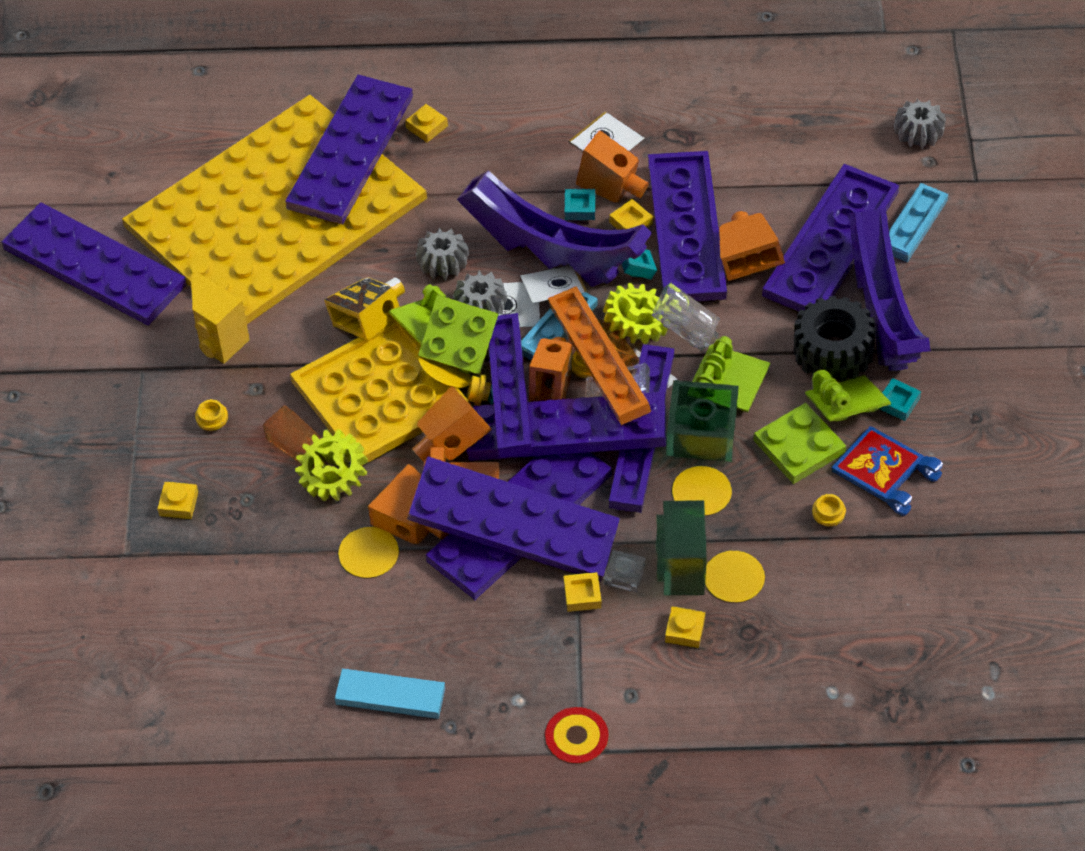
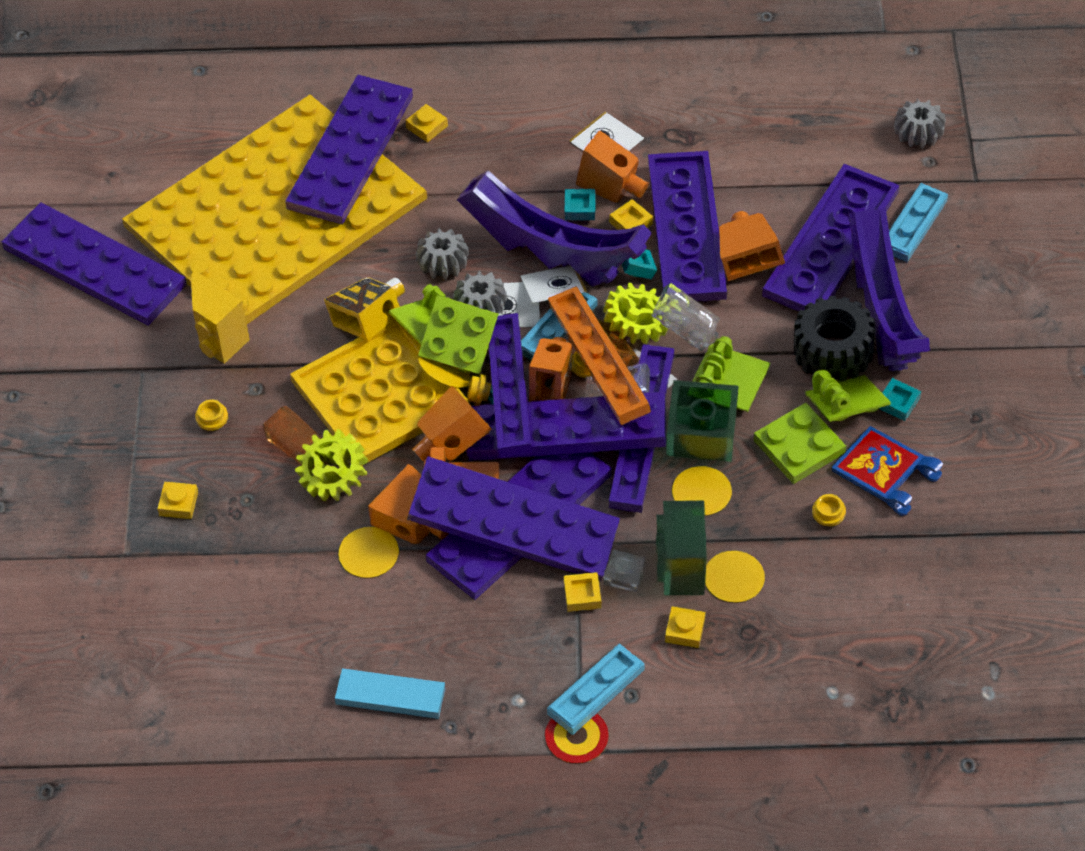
(595, 689): none -> medium azure tile

